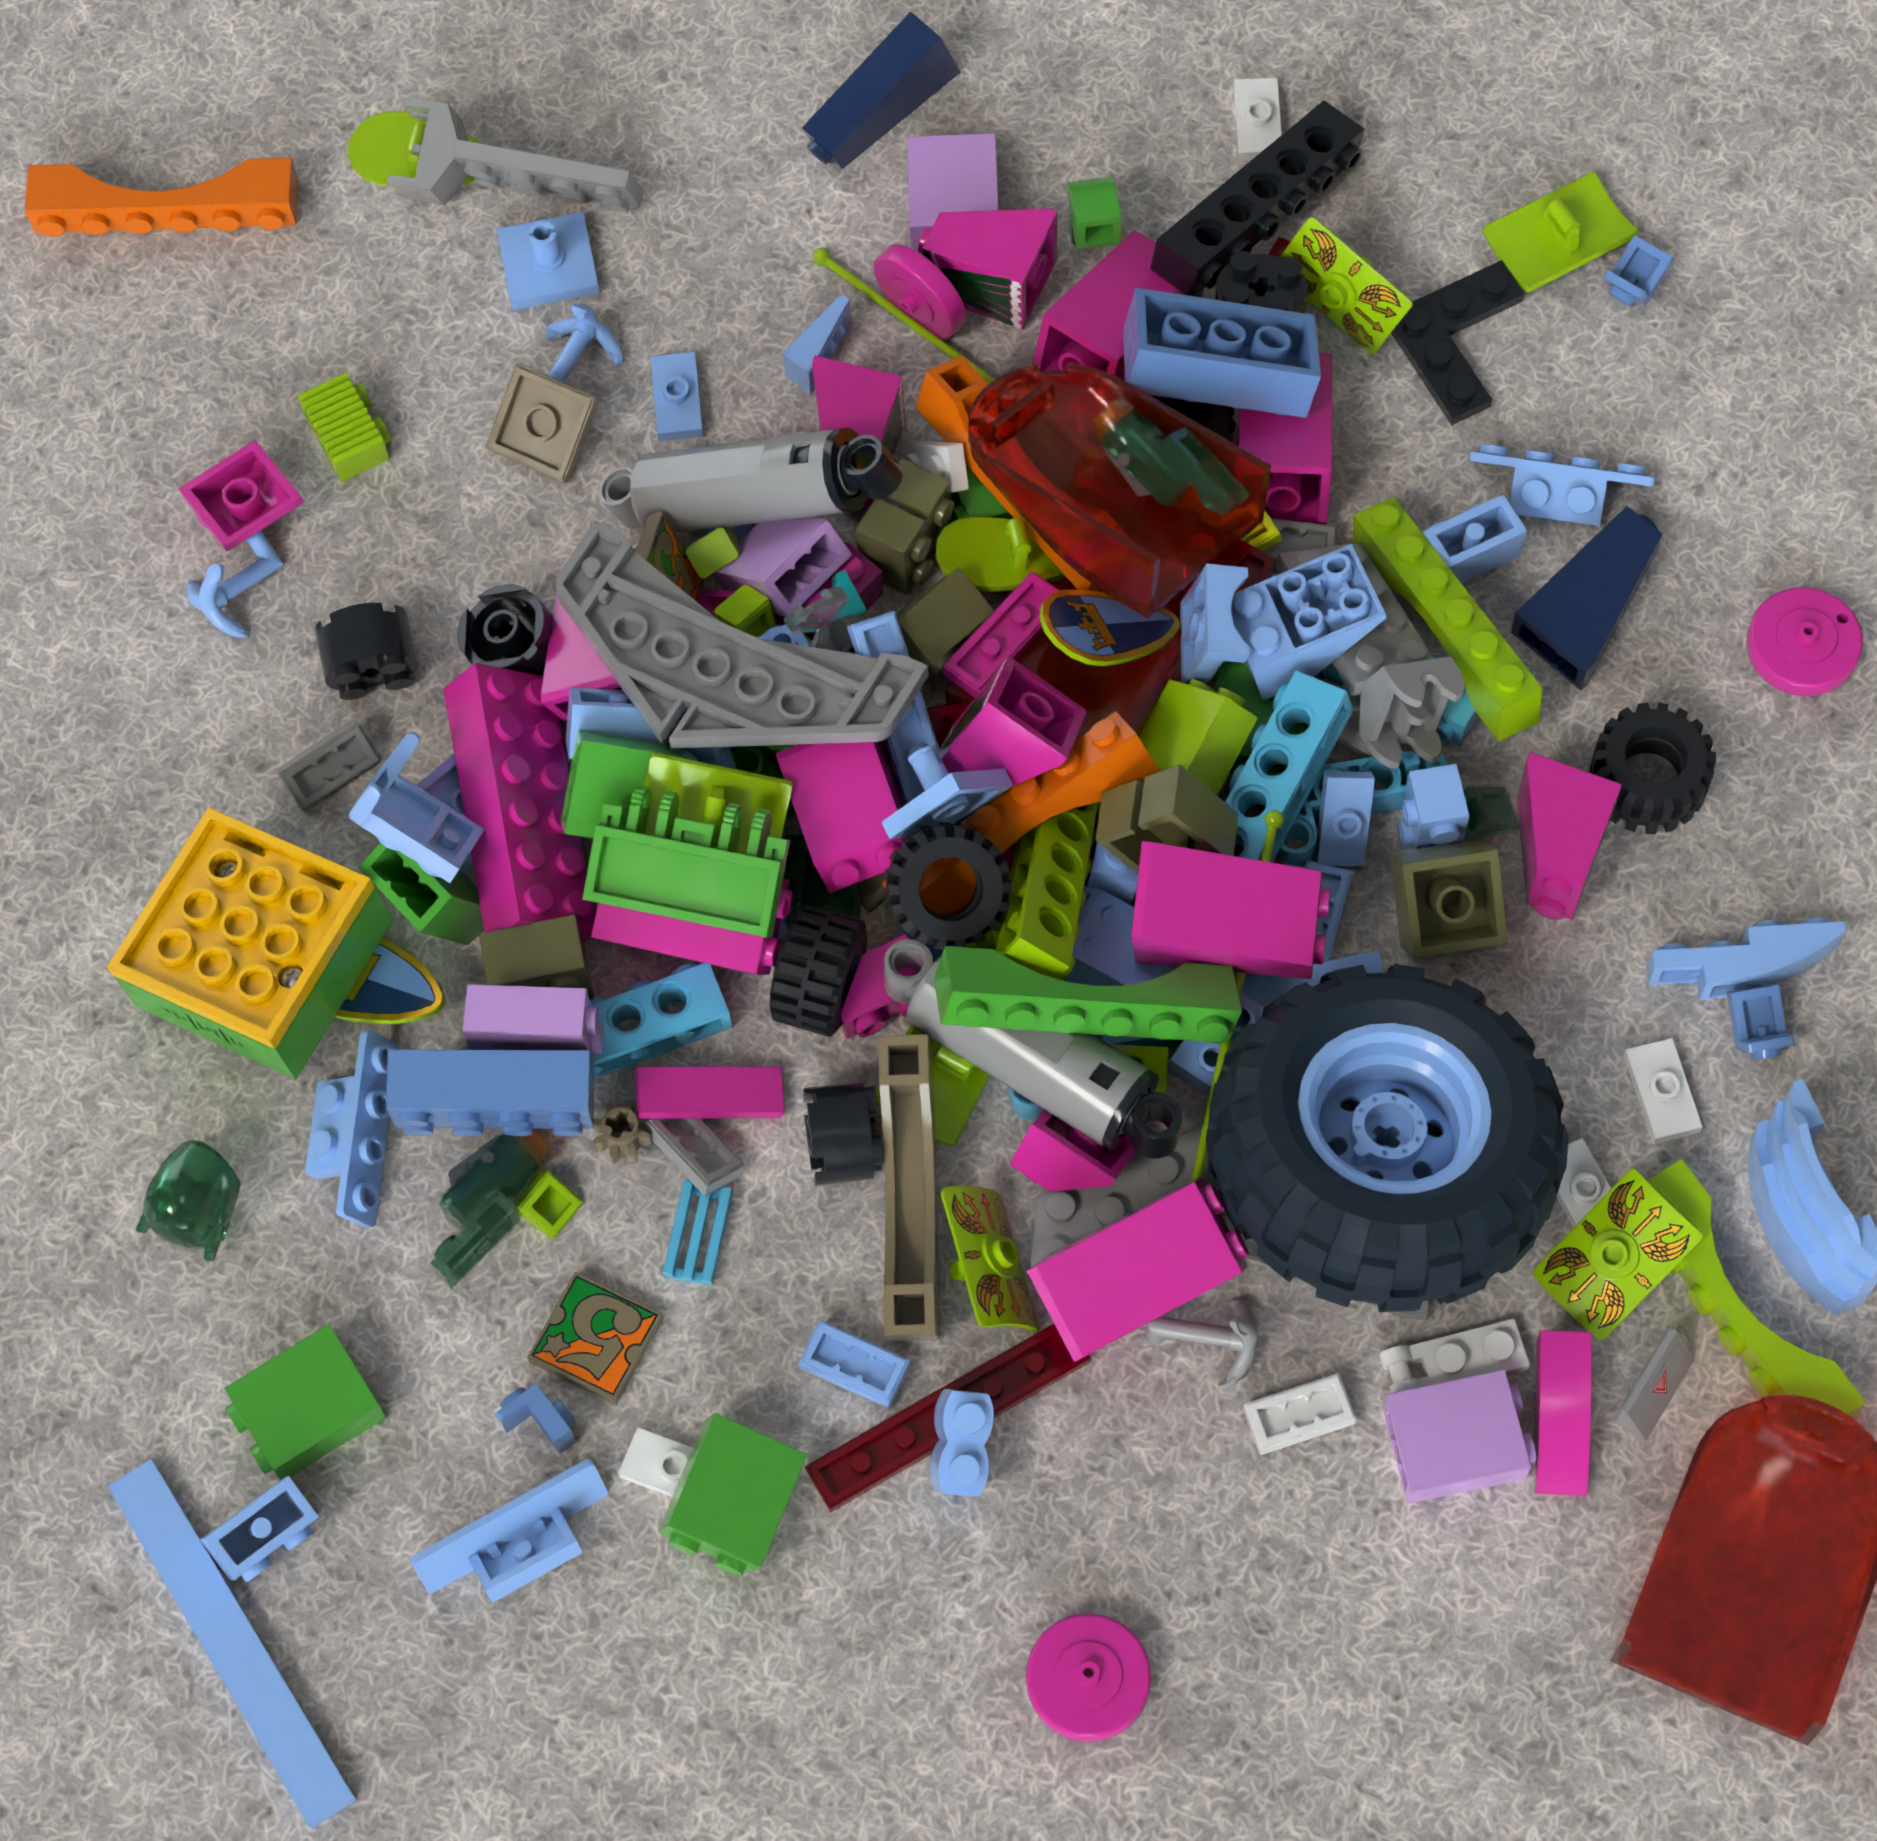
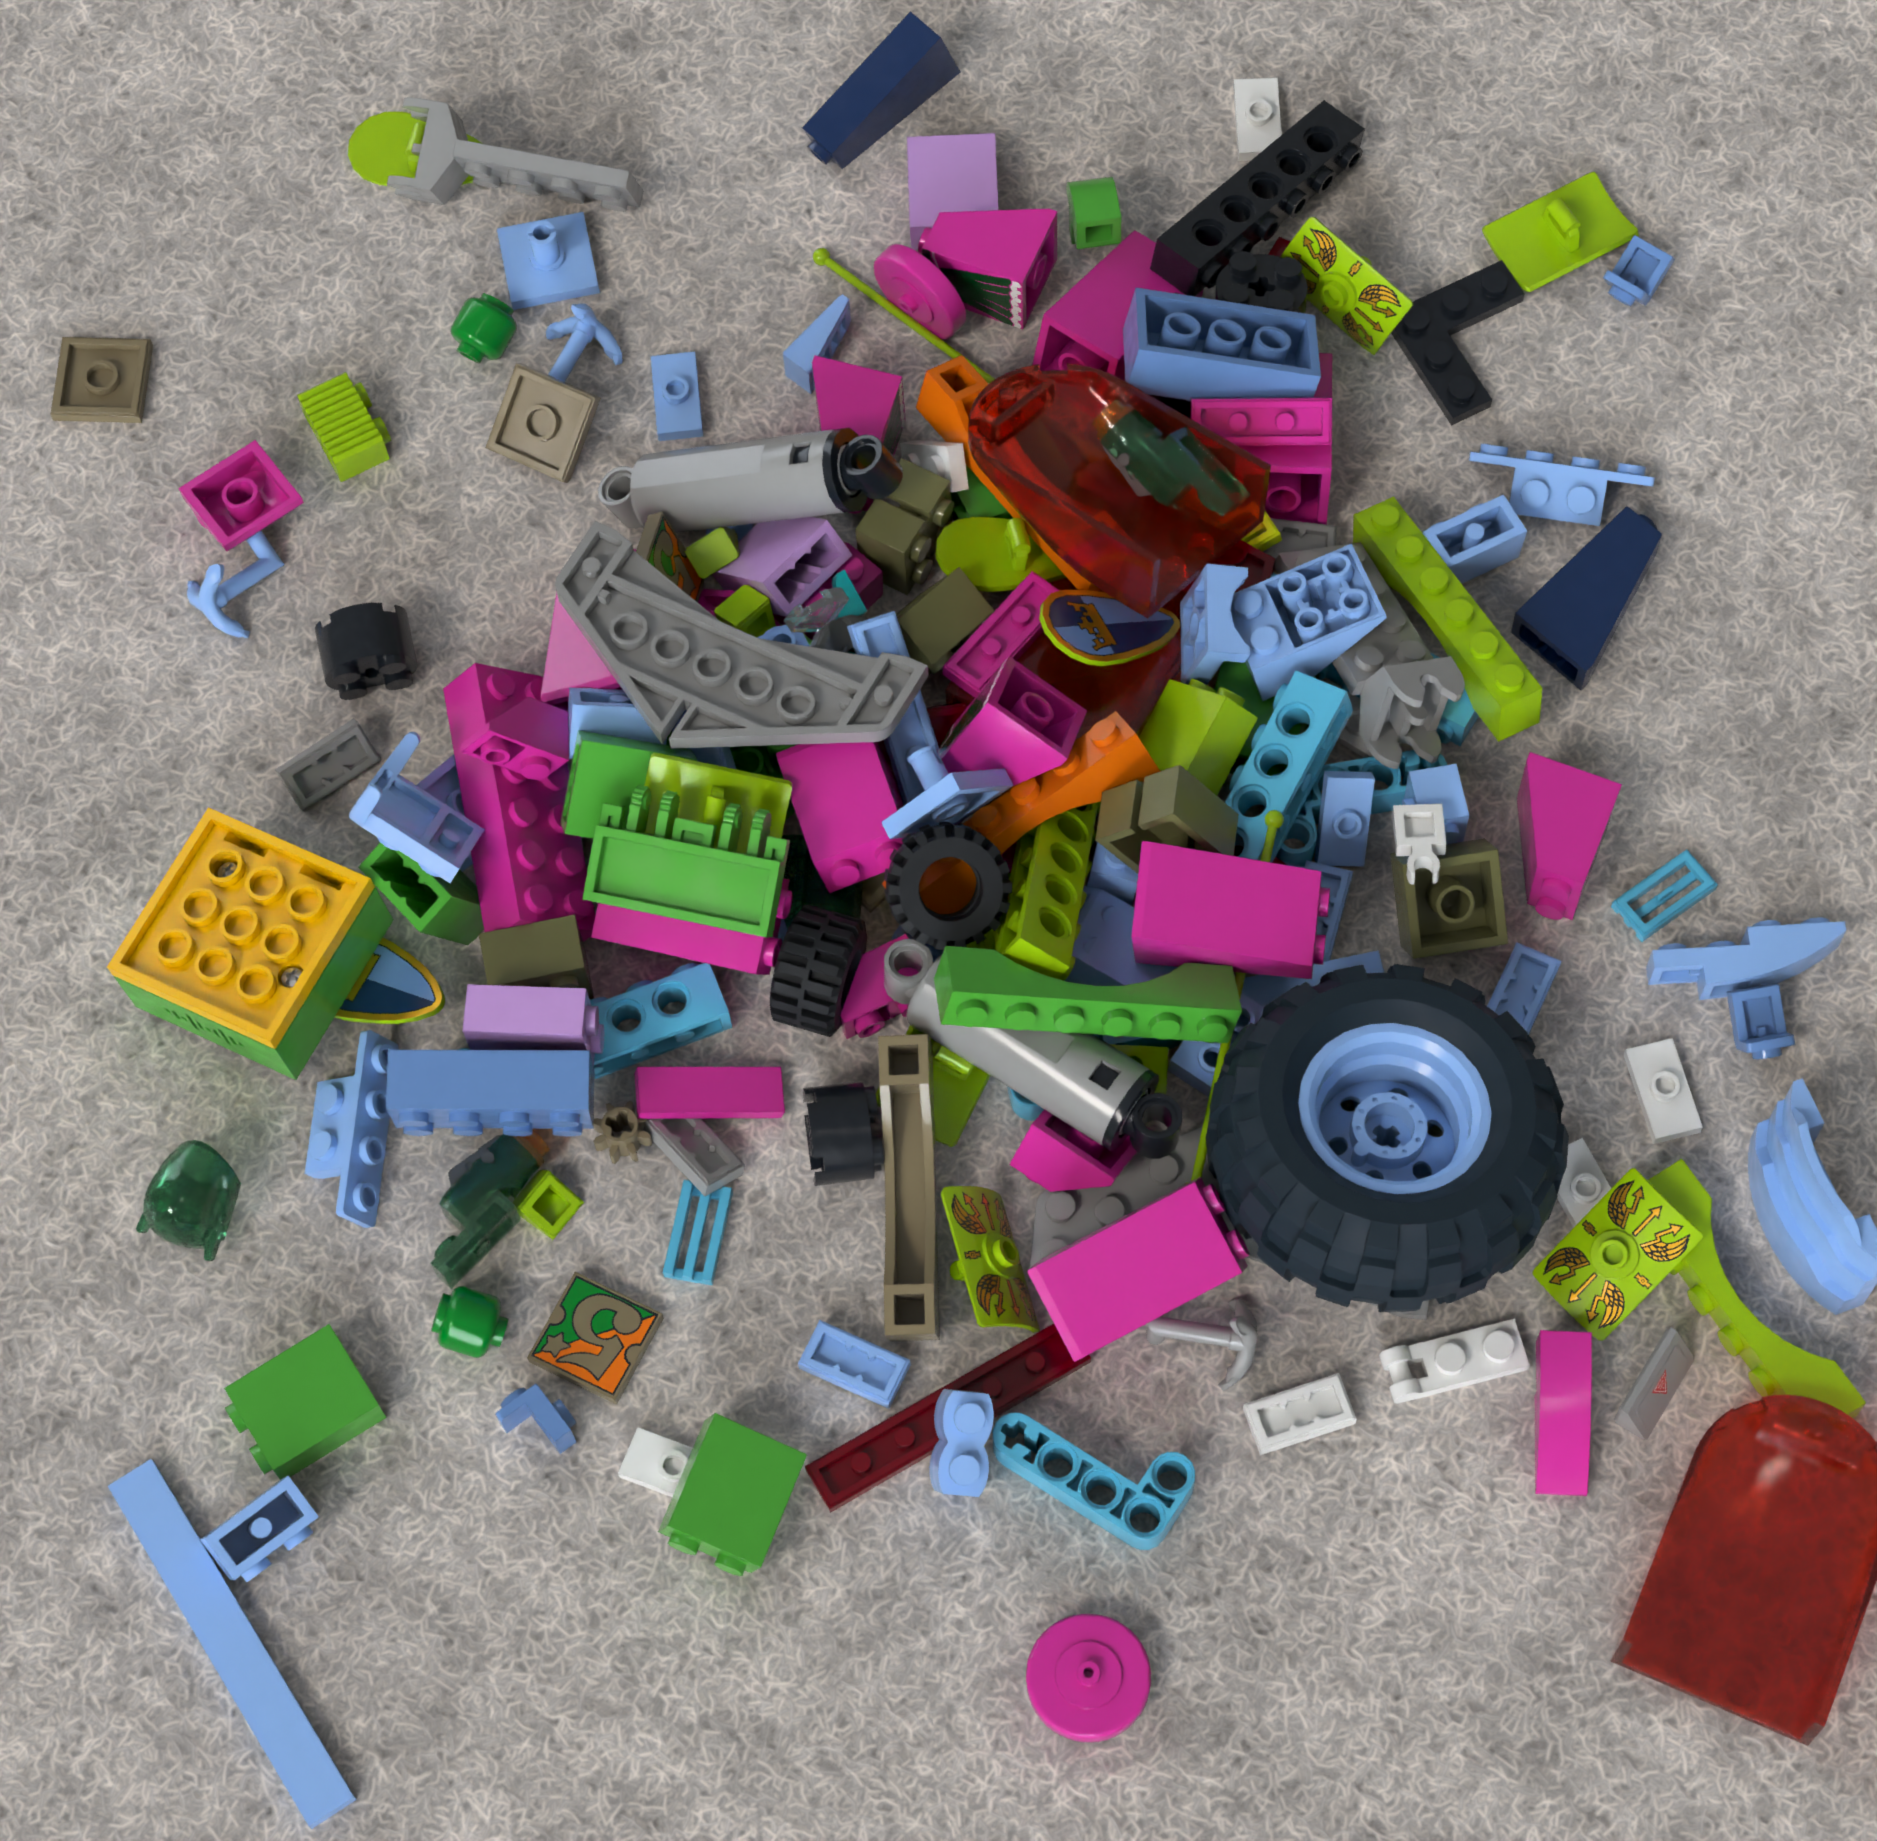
(101, 380): none -> dark tan tile
(251, 194): orange arch -> none
(469, 1322): none -> green head
(483, 328): none -> green head
(507, 630): black brick -> none
(515, 1539): light blue bracket -> none
(524, 739): none -> dark pink slope
(1088, 1473): none -> medium azure beam
(1267, 419): none -> dark pink tile
(1421, 836): none -> white plate
(1458, 1436): lavender brick -> none
(1488, 812): clear green slope -> none
(1524, 985): none -> light blue plate
(1634, 918): none -> medium azure tile
(1660, 734): black tyre -> none
(1804, 641): dark pink wheel -> none

